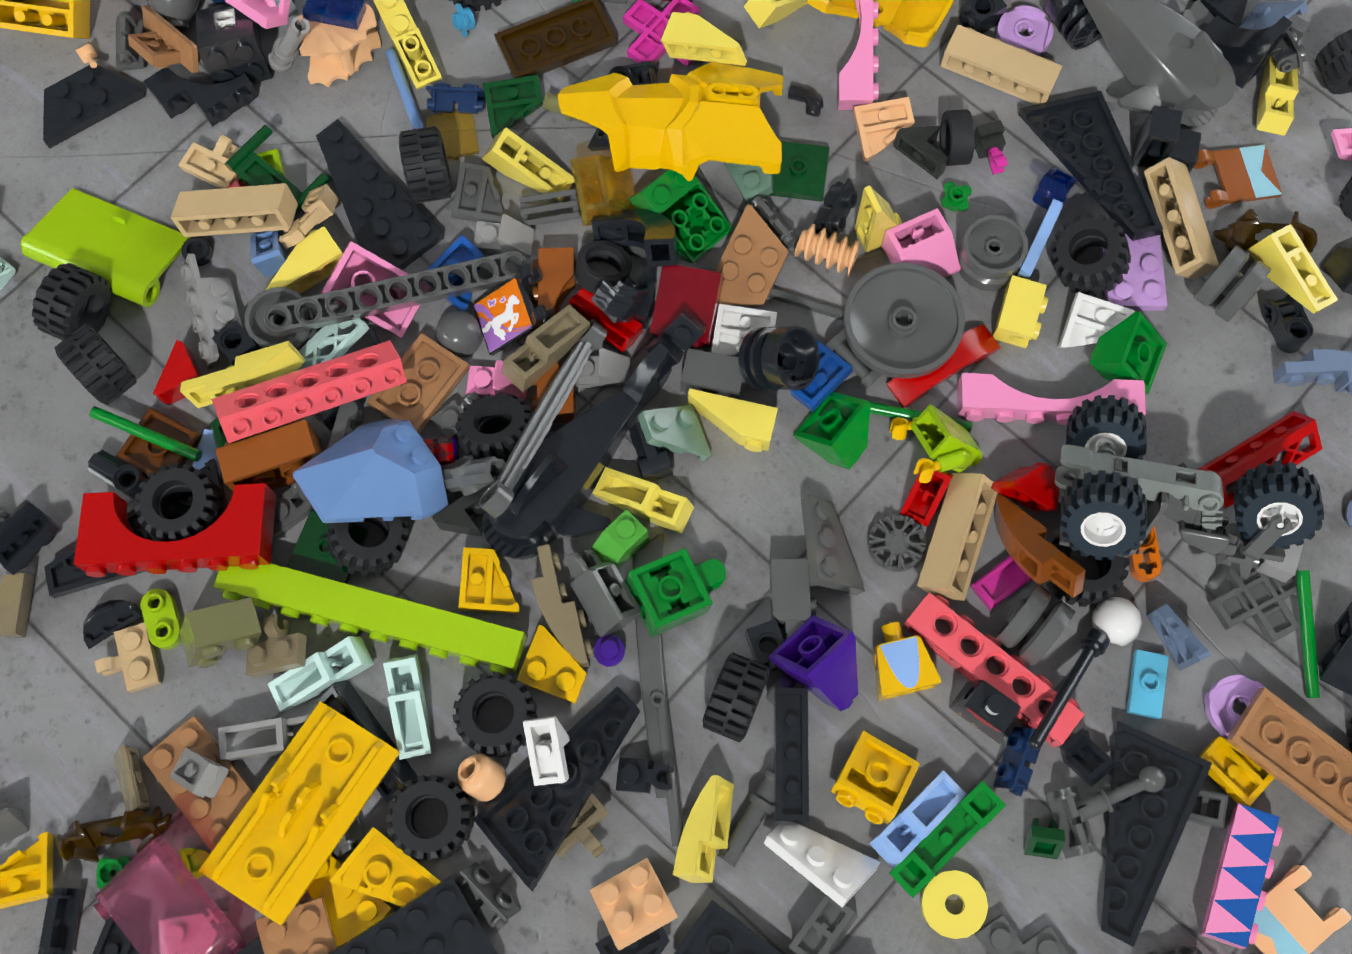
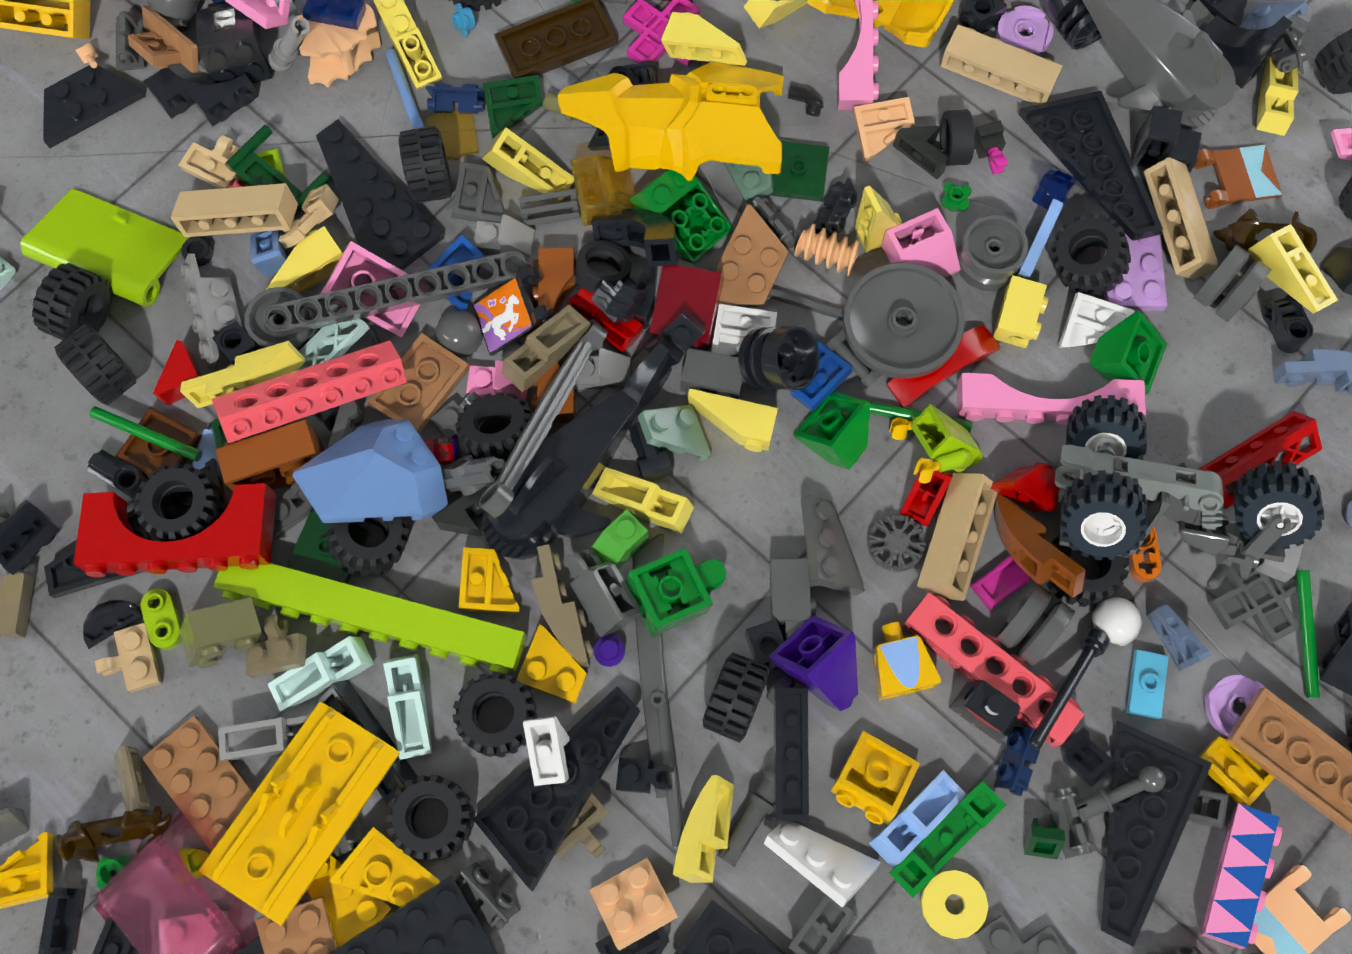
(198, 774): light grey slope -> none
(481, 777): light nougat head -> none

